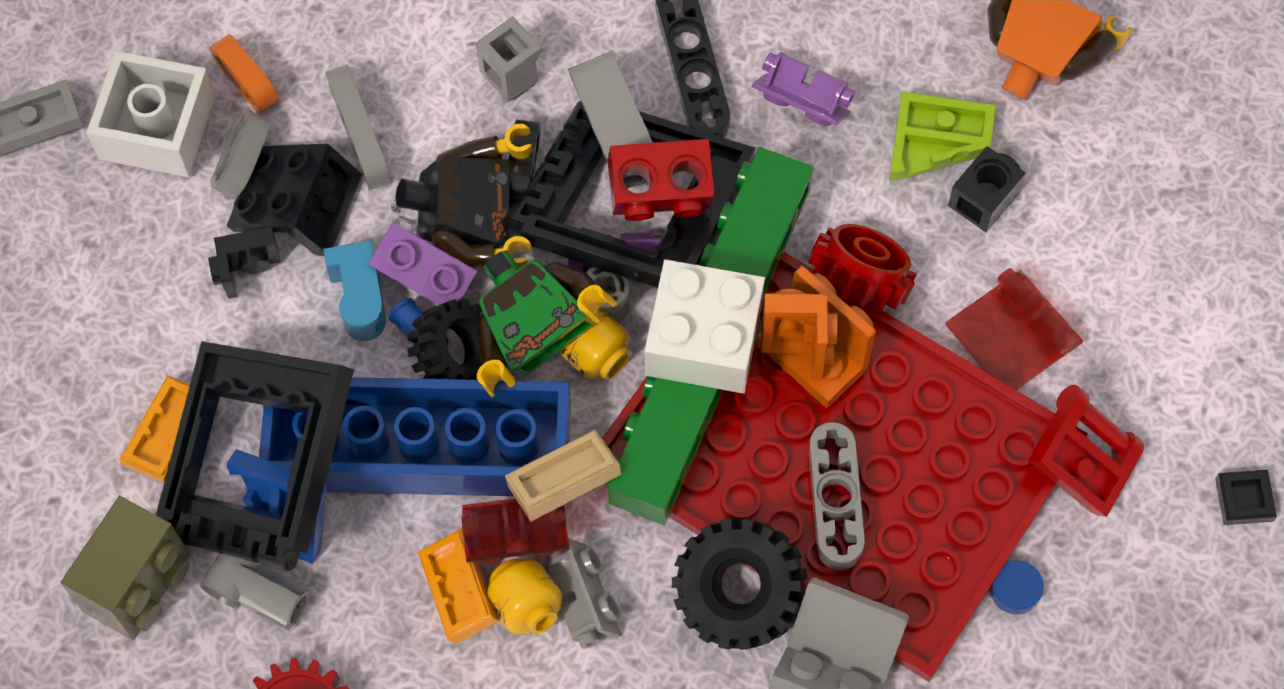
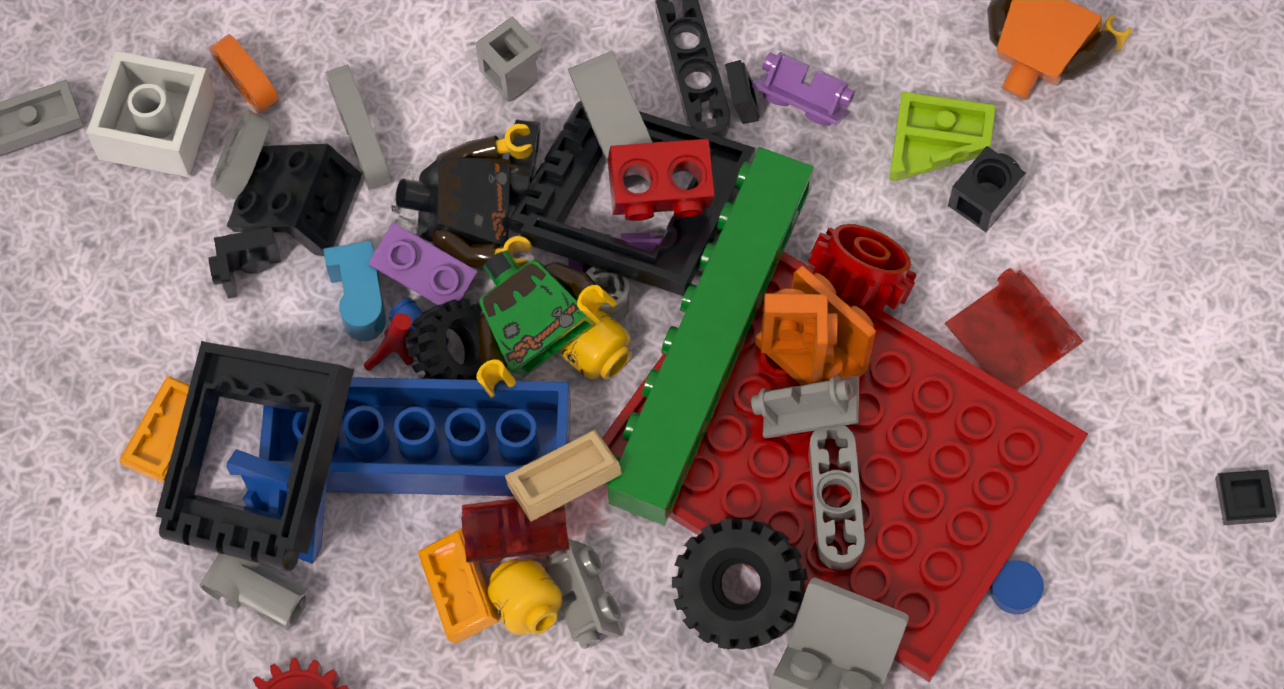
(127, 568): olive brick -> none
(393, 342): none -> red bar
(704, 326): white brick -> none
(742, 93): none -> black tile
(808, 406): none -> light grey hinge
(1077, 462): red plate -> none

